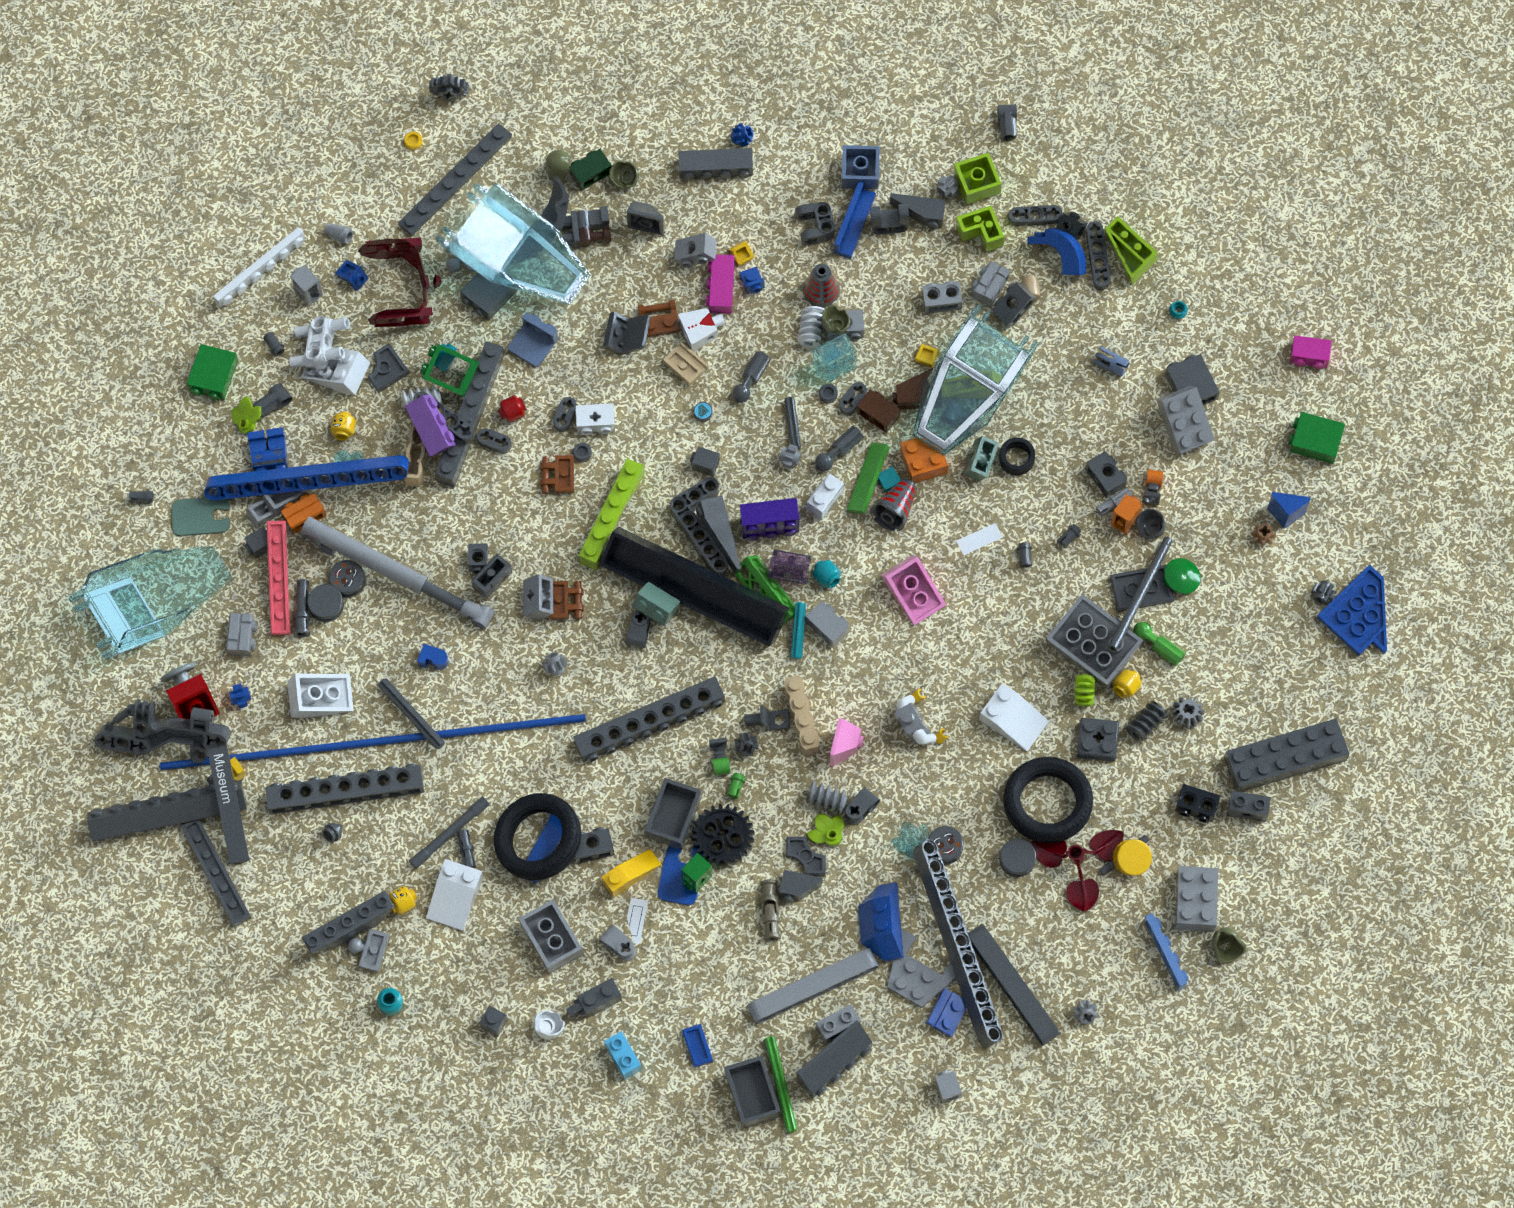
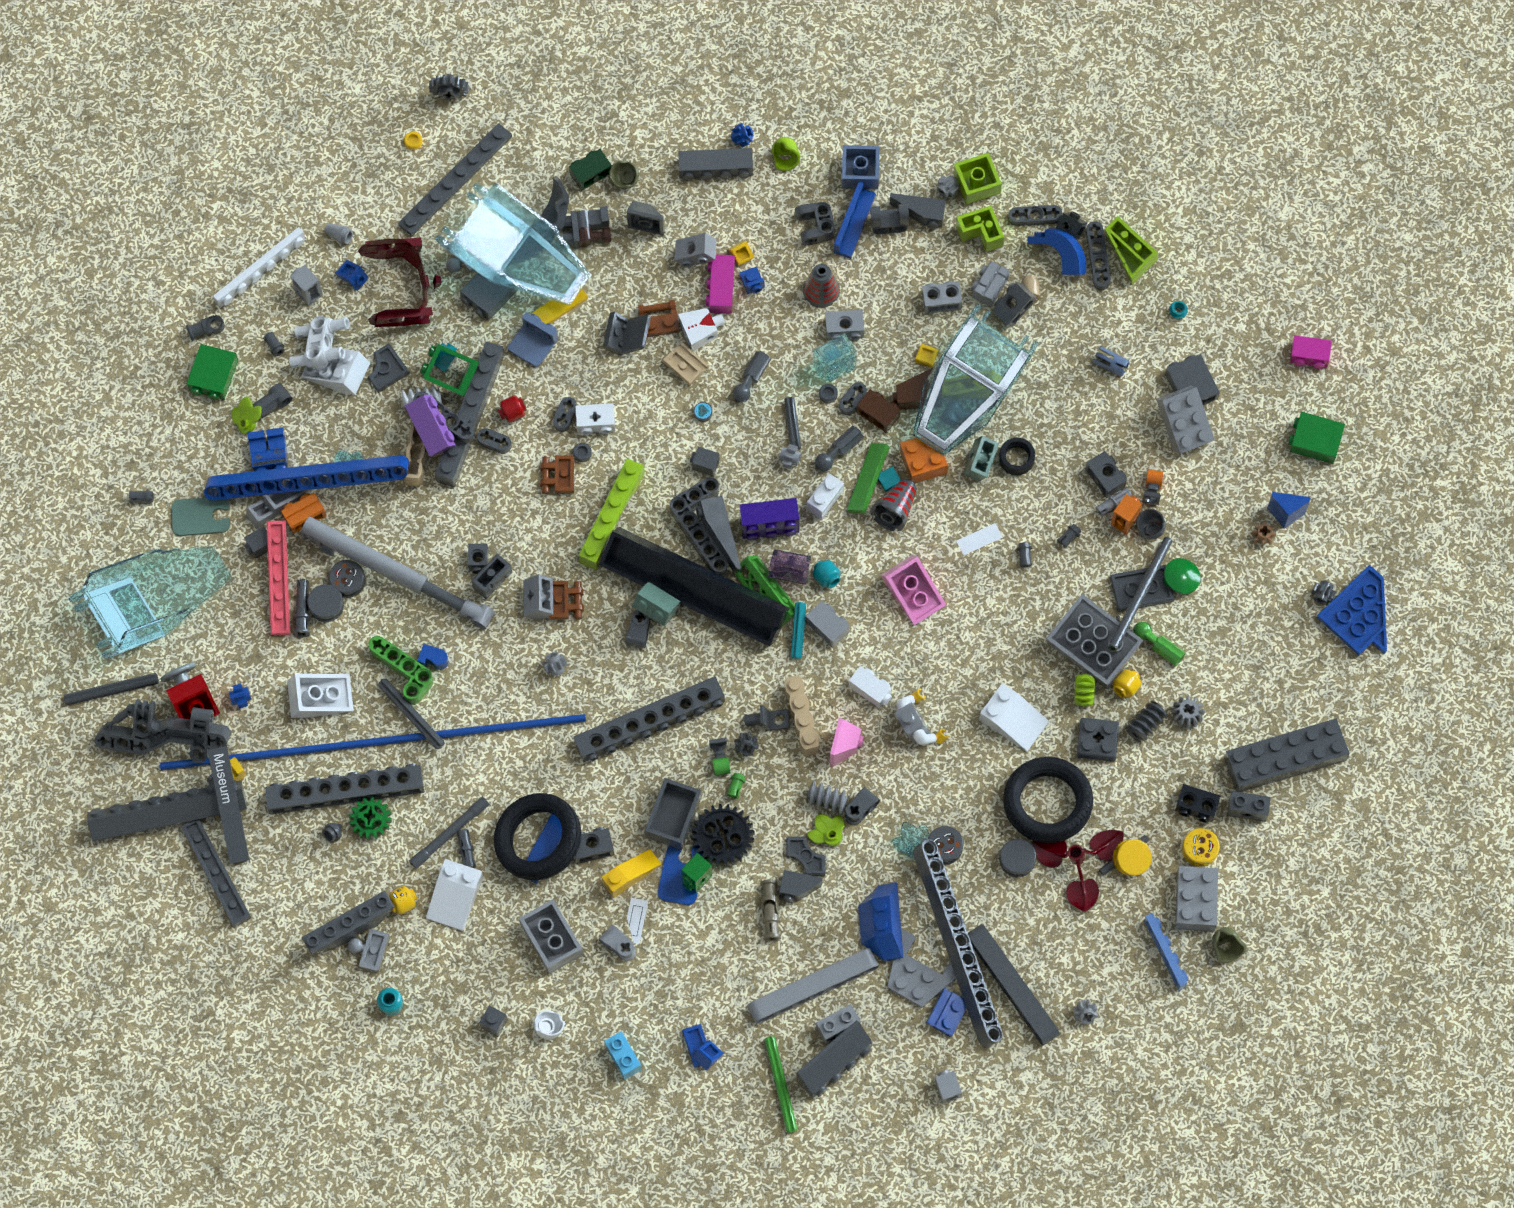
(110, 689): none -> dark grey axle
(204, 327): none -> dark grey connector
(240, 634): light grey brick -> none
(343, 426): yellow head -> none
(378, 819): none -> green gear
(398, 666): none -> bright green beam
(554, 310): none -> yellow tile
(557, 164): olive hair -> none
(595, 1000): dark grey hinge -> none
(707, 1055): none -> blue slope
(752, 1092): dark grey piece -> none
(785, 146): none -> lime hair
(810, 327): white piece -> none
(835, 320): olive hair -> none
(870, 687): none -> white brick
(1007, 116): dark grey piece -> none
(1200, 847): none -> yellow head

